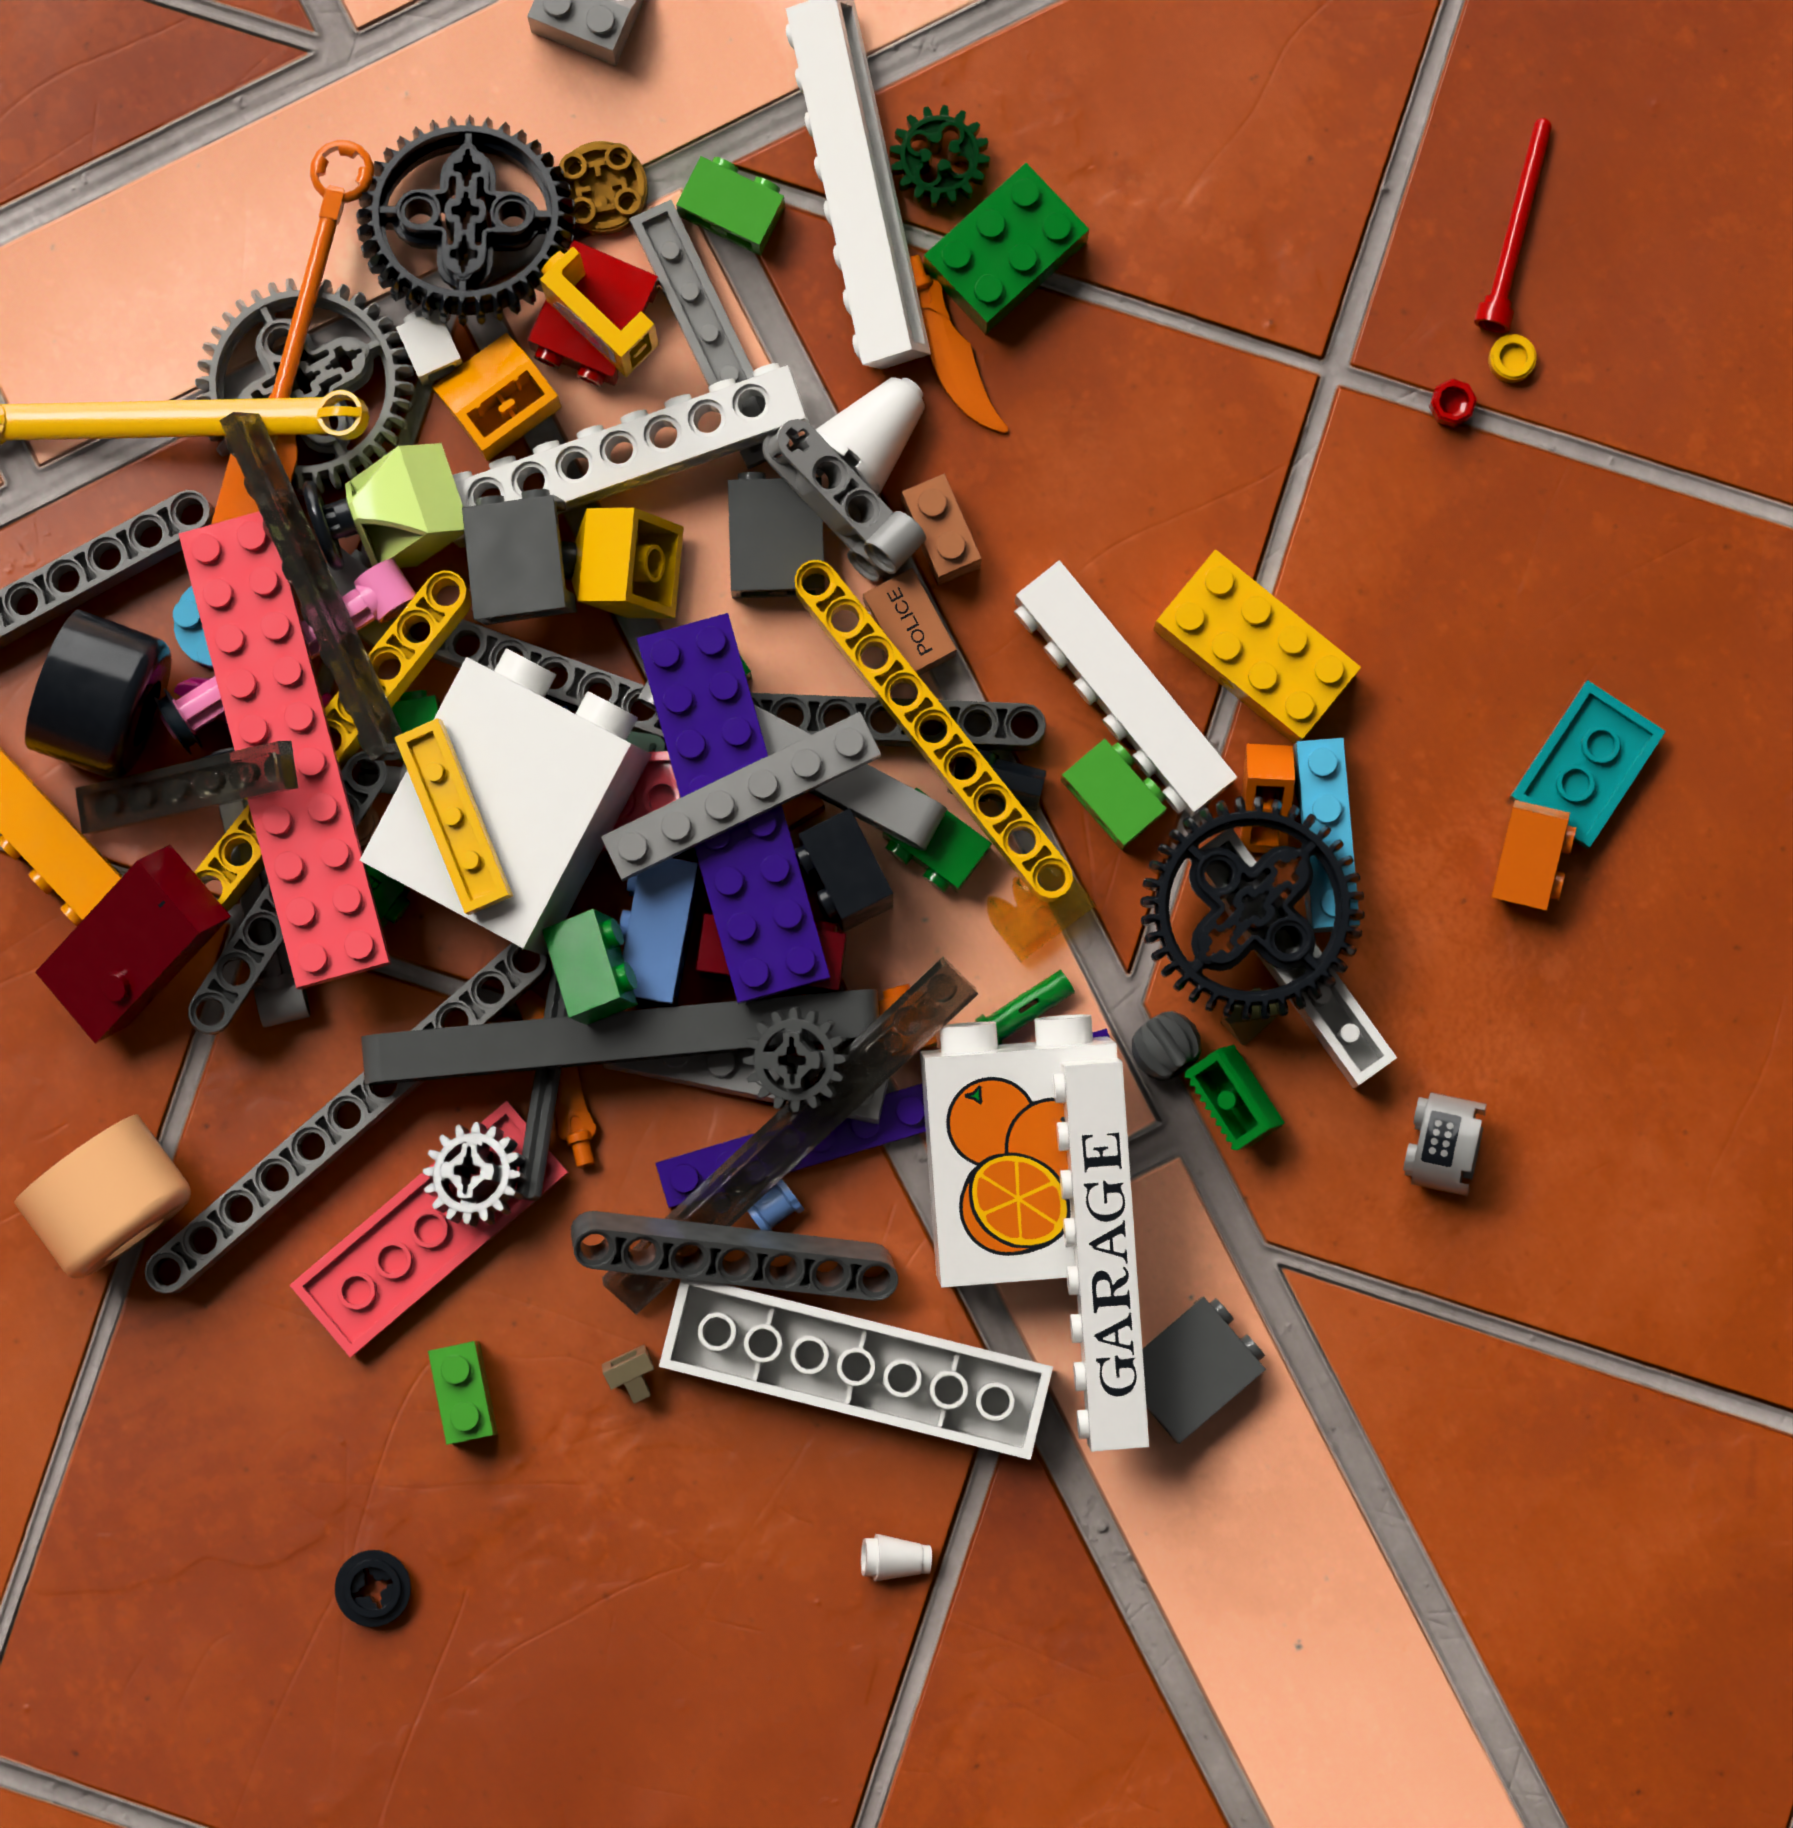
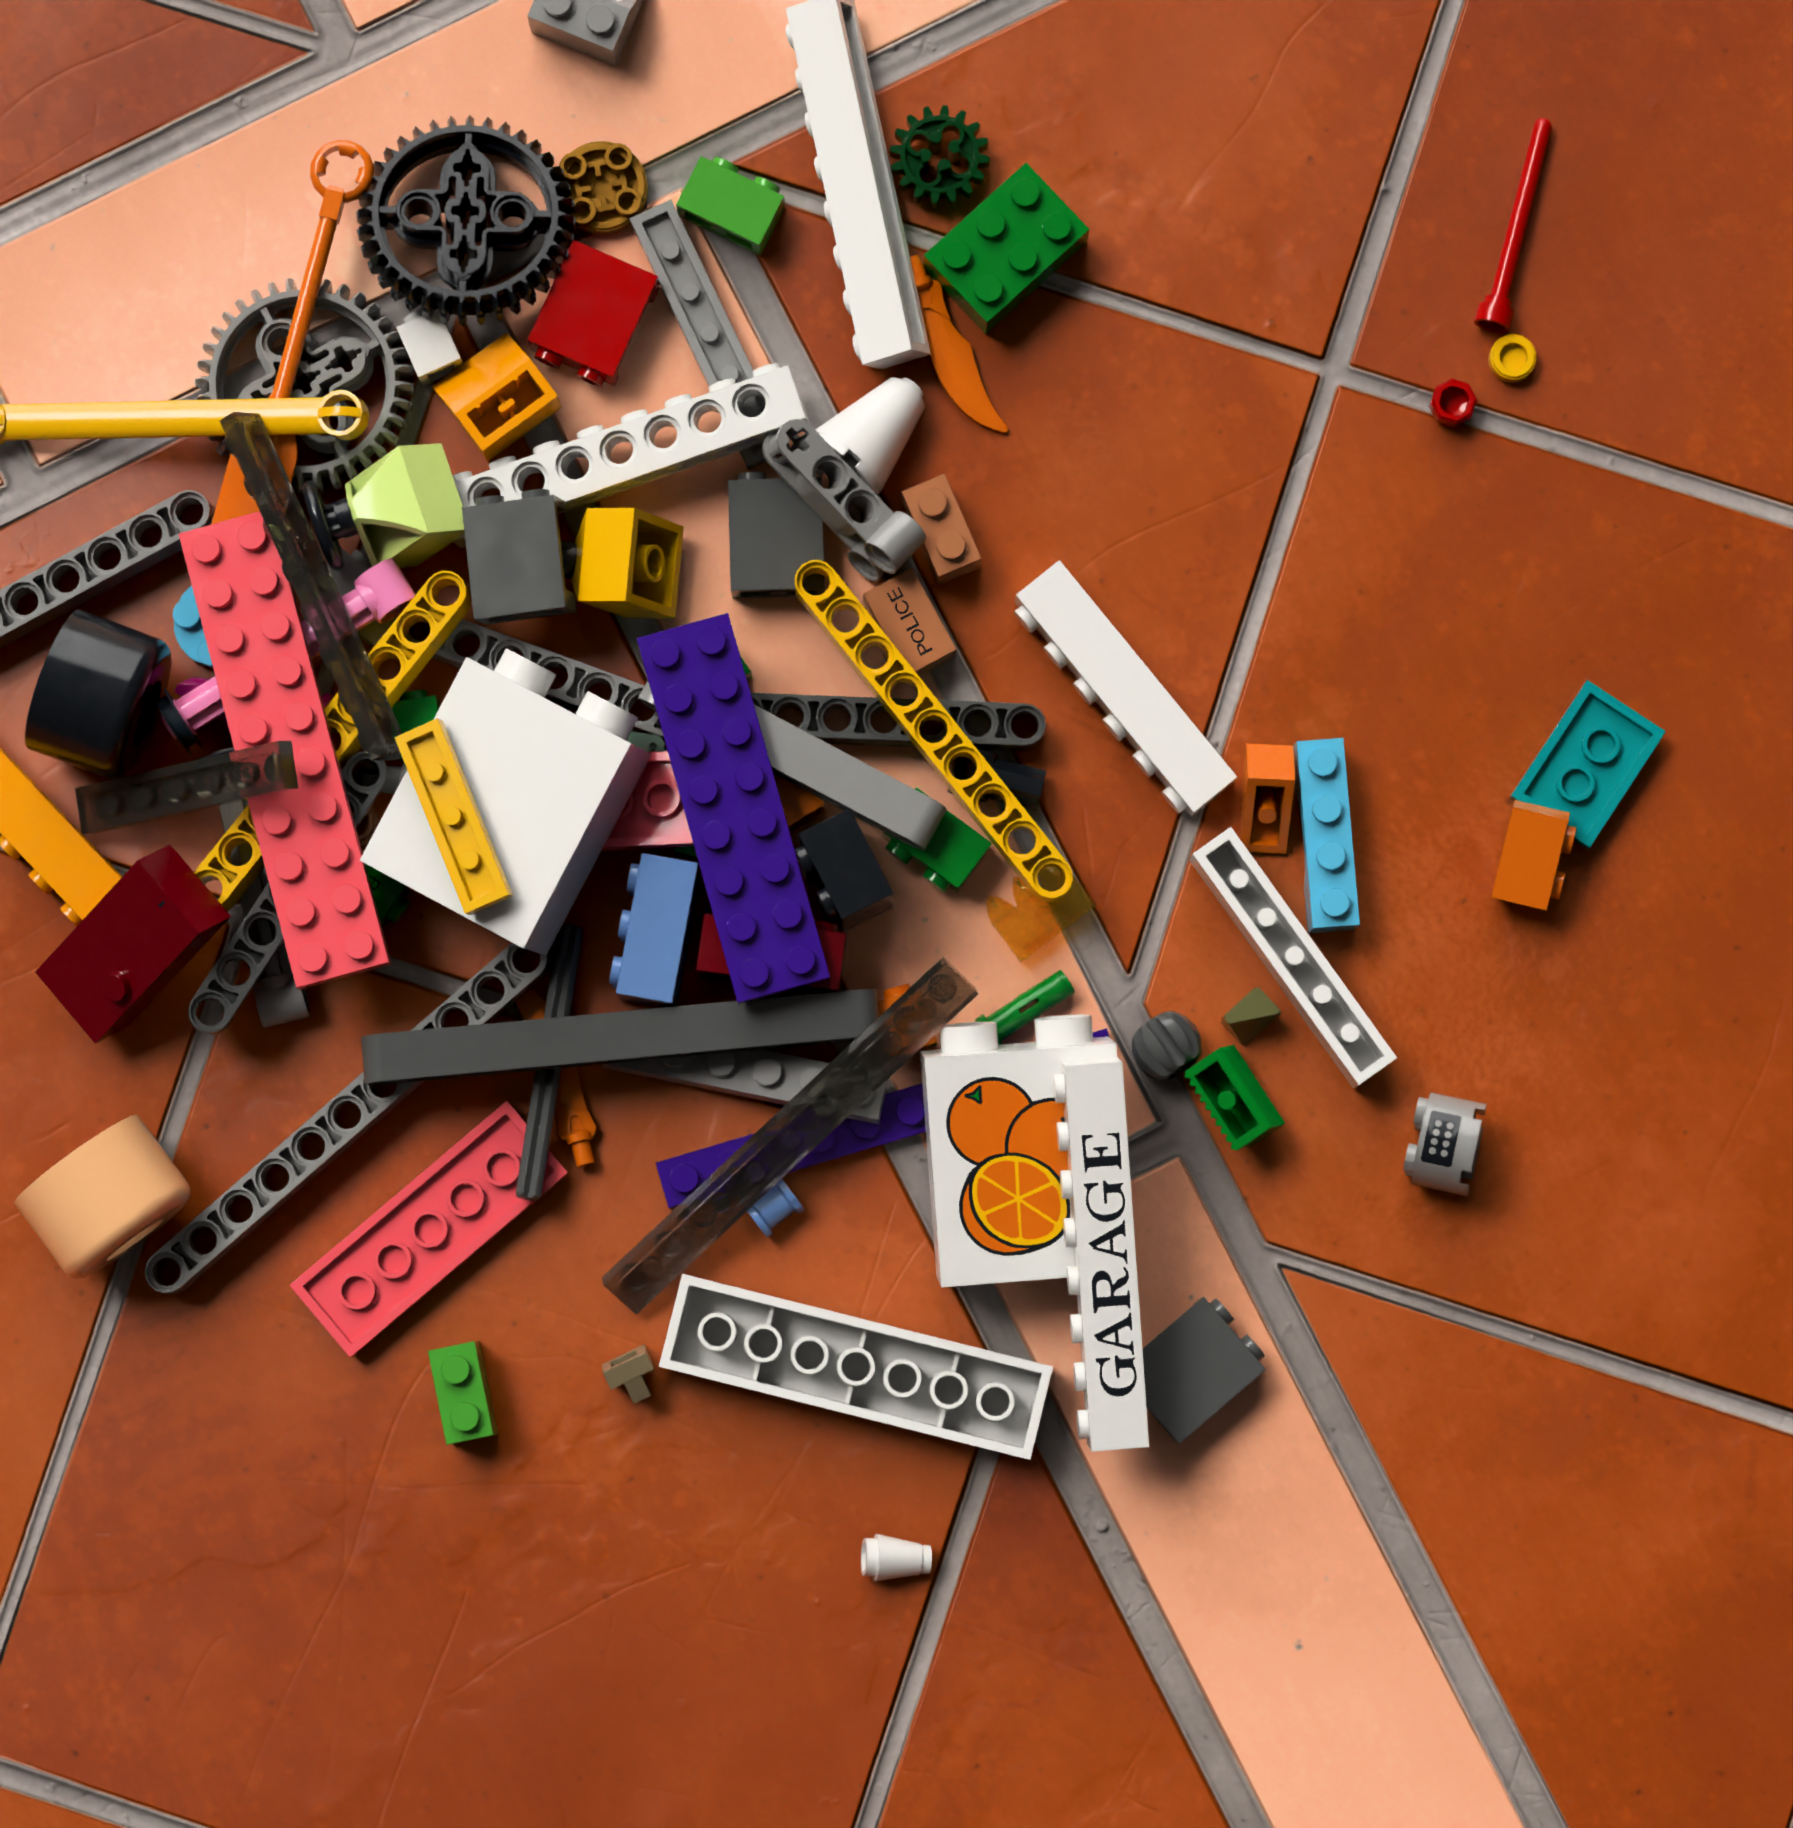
(353, 1577): black gear -> none
(465, 1157): gear -> none
(591, 966): brick -> none
(622, 348): yellow panel -> none
(717, 1241): dark grey beam -> none
(741, 796): light grey plate -> none
(796, 1038): dark grey gear -> none
(1114, 792): bright green brick -> none
(1189, 849): black gear -> none
(1256, 647): yellow brick -> none

